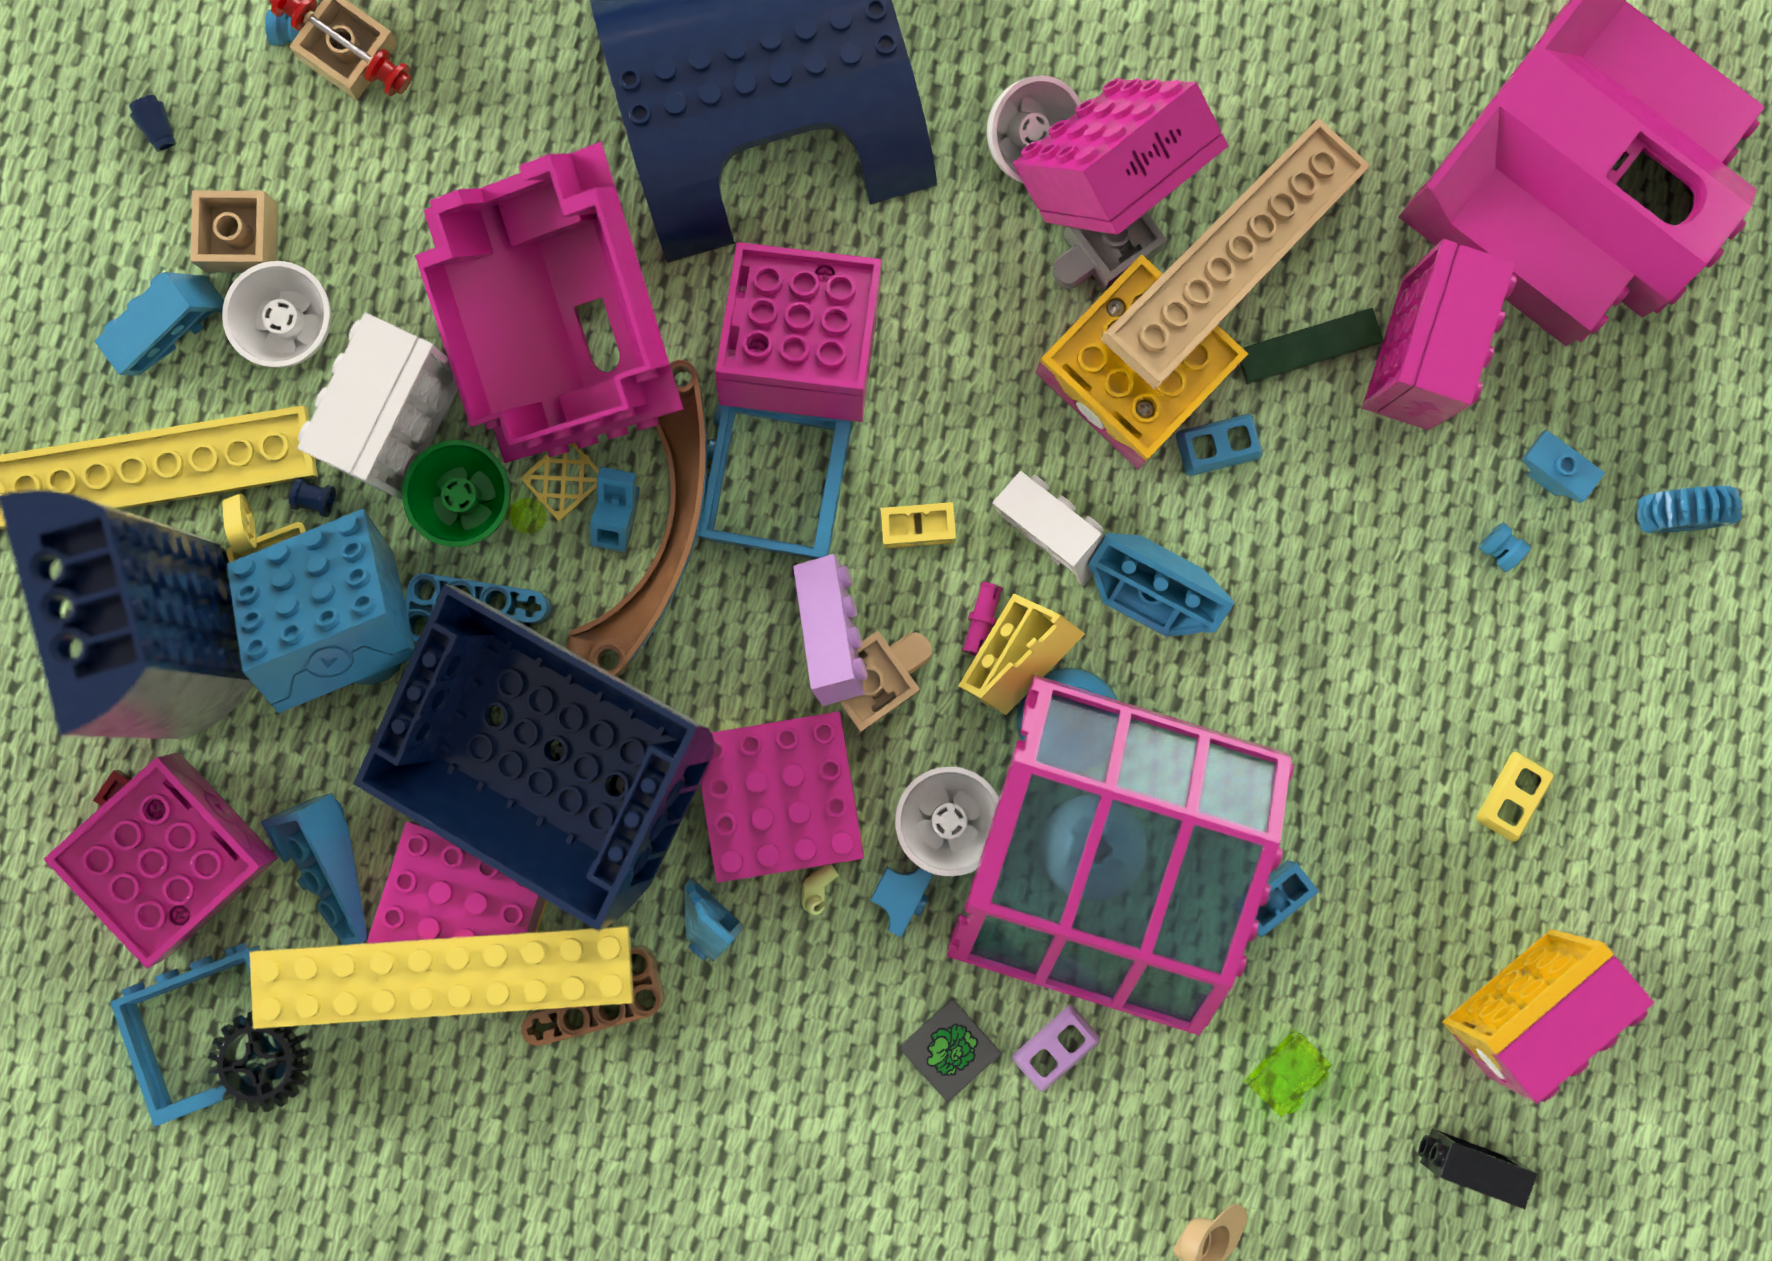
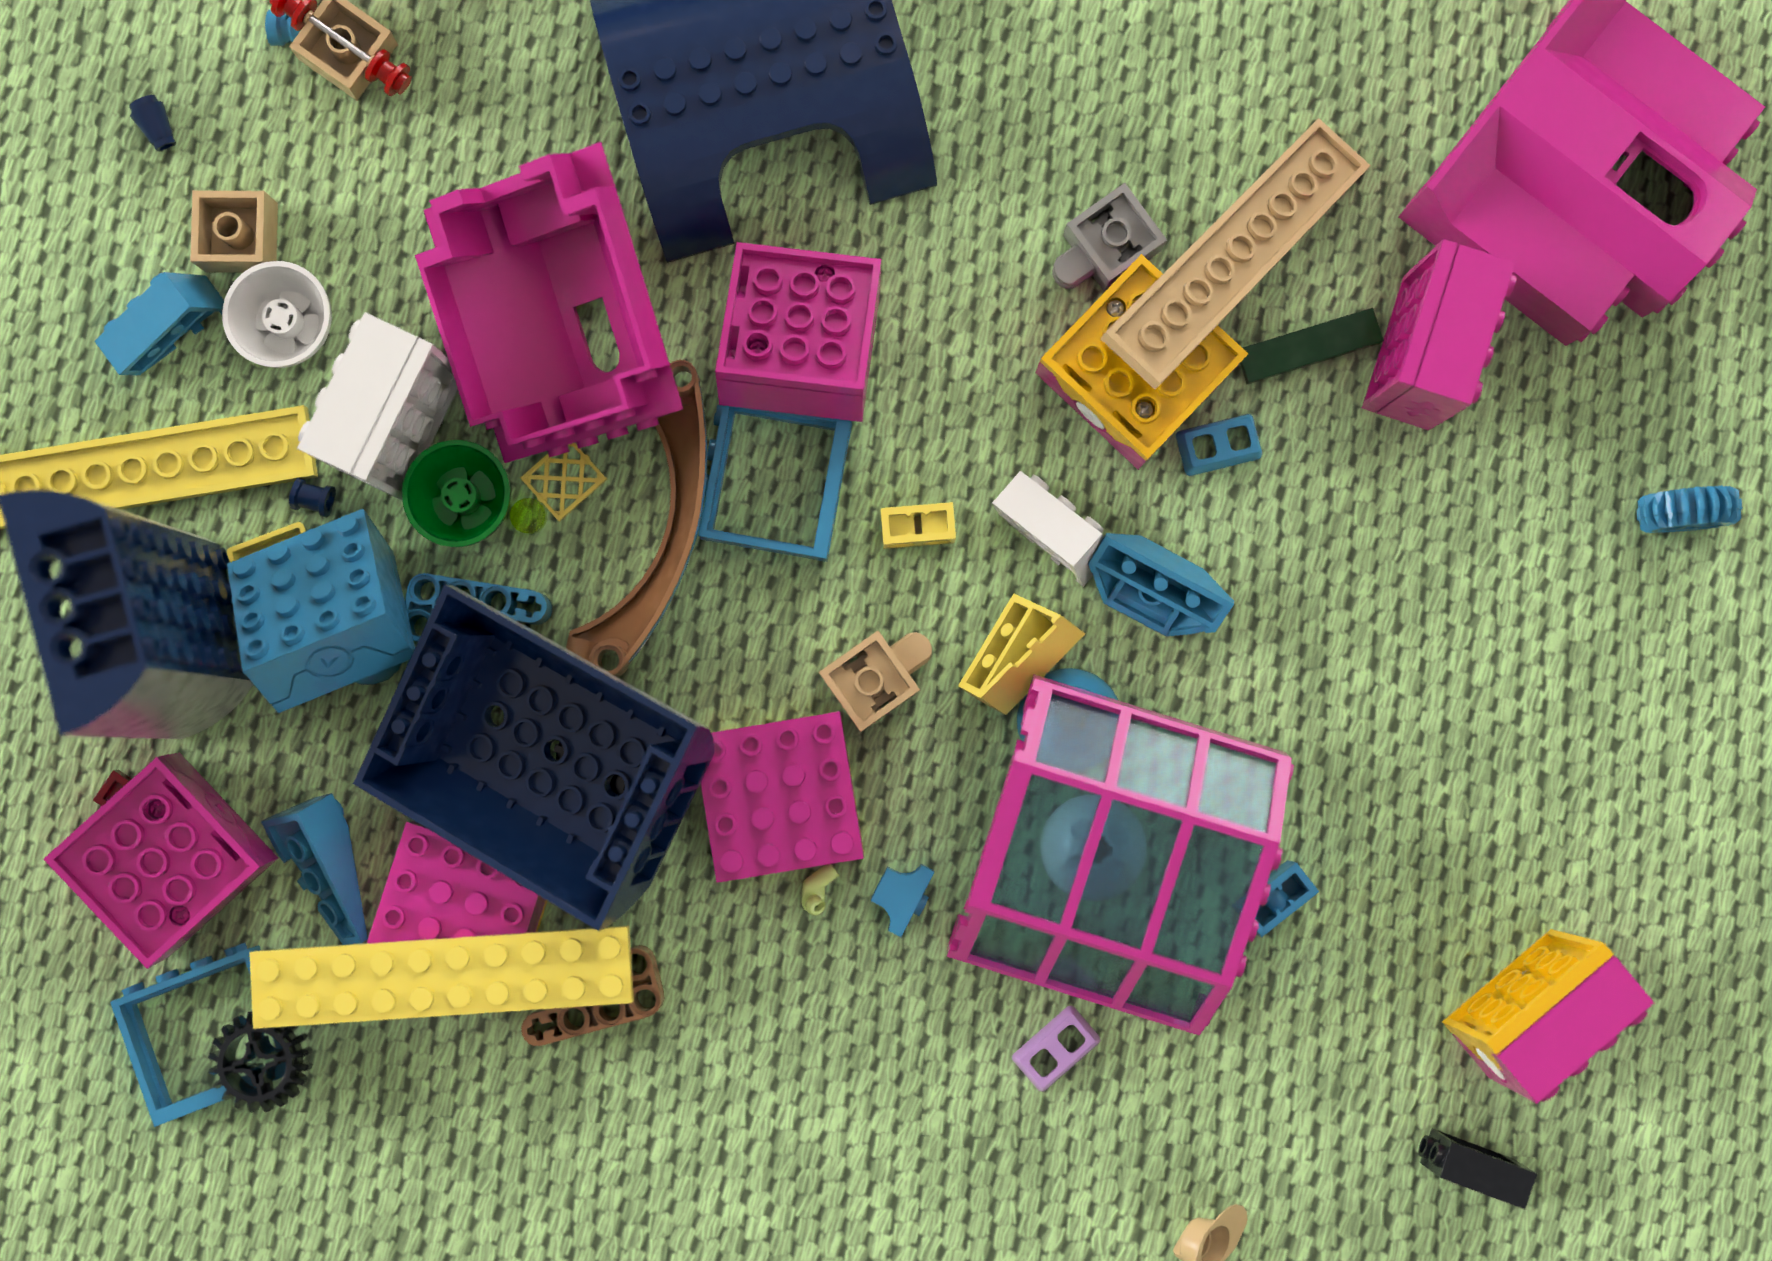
(239, 523): light yellow beam -> none
(615, 509): dark azure brick -> none
(708, 922): dark azure wedge -> none
(829, 630): lavender brick -> none
(917, 826): white piece -> none
(950, 1050): dark grey tile -> none
(982, 618): dark pink pin -> none
(1033, 100): white piece -> none
(1120, 154): dark pink piece -> none
(1288, 1074): clear neon green brick -> none
(1504, 547): dark azure wheel -> none
(1506, 789): light yellow piece -> none
(1561, 468): dark azure brick -> none

